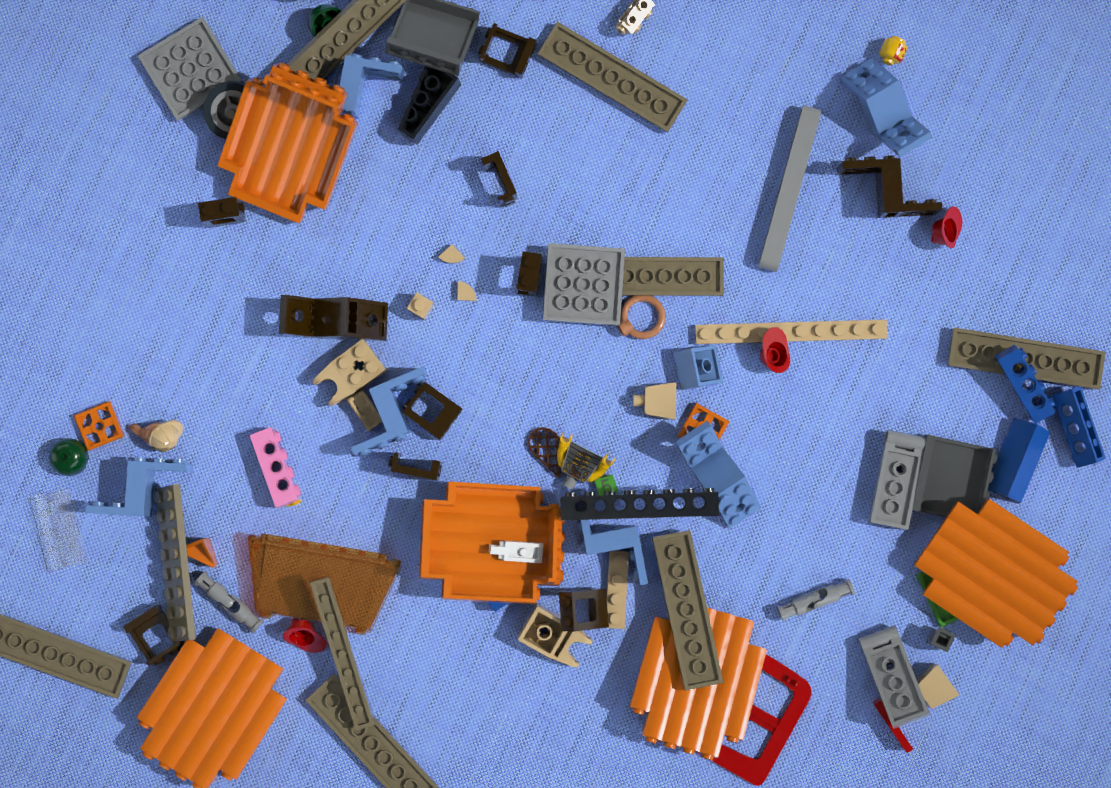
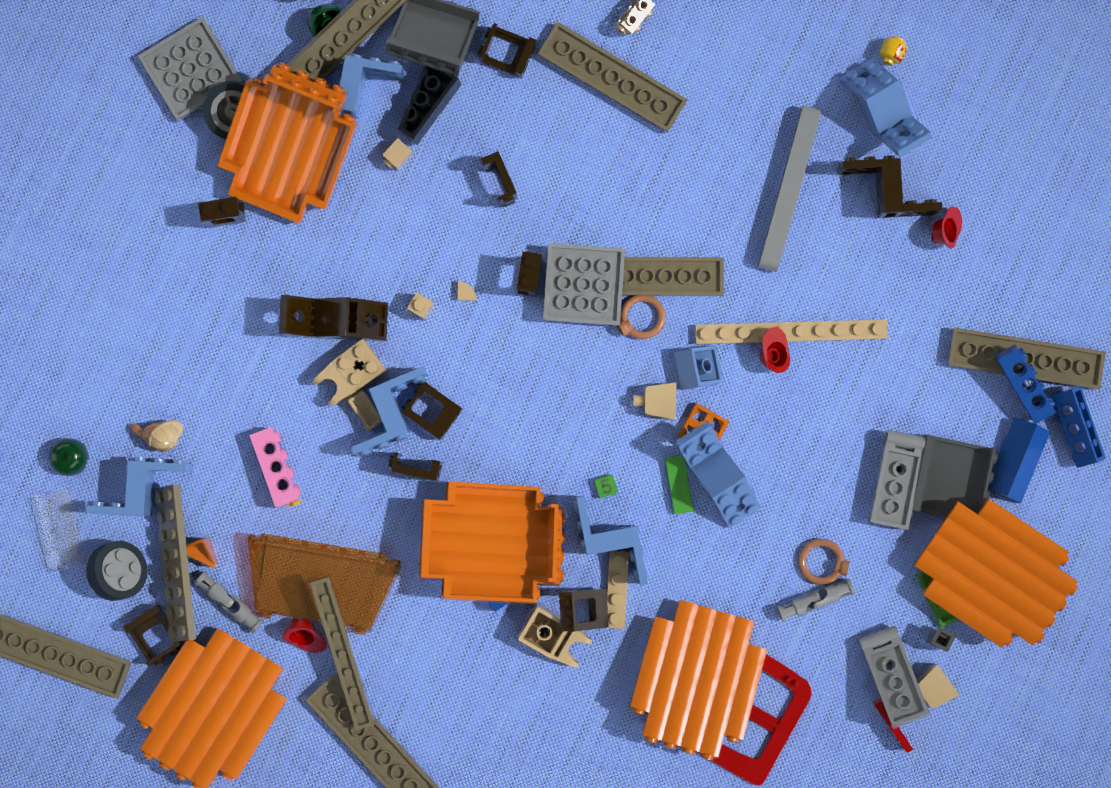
(113, 420): orange piece -> none
(116, 570): none -> wheel
(397, 155): none -> tan brick
(451, 255): tan tile -> none
(518, 551): white hinge -> none
(547, 448): reddish brown window -> none
(569, 501): black brick -> none
(580, 462): torso -> none
(679, 484): none -> bright green tile
(687, 610): dark tan plate -> none
(841, 565): none -> nougat piece

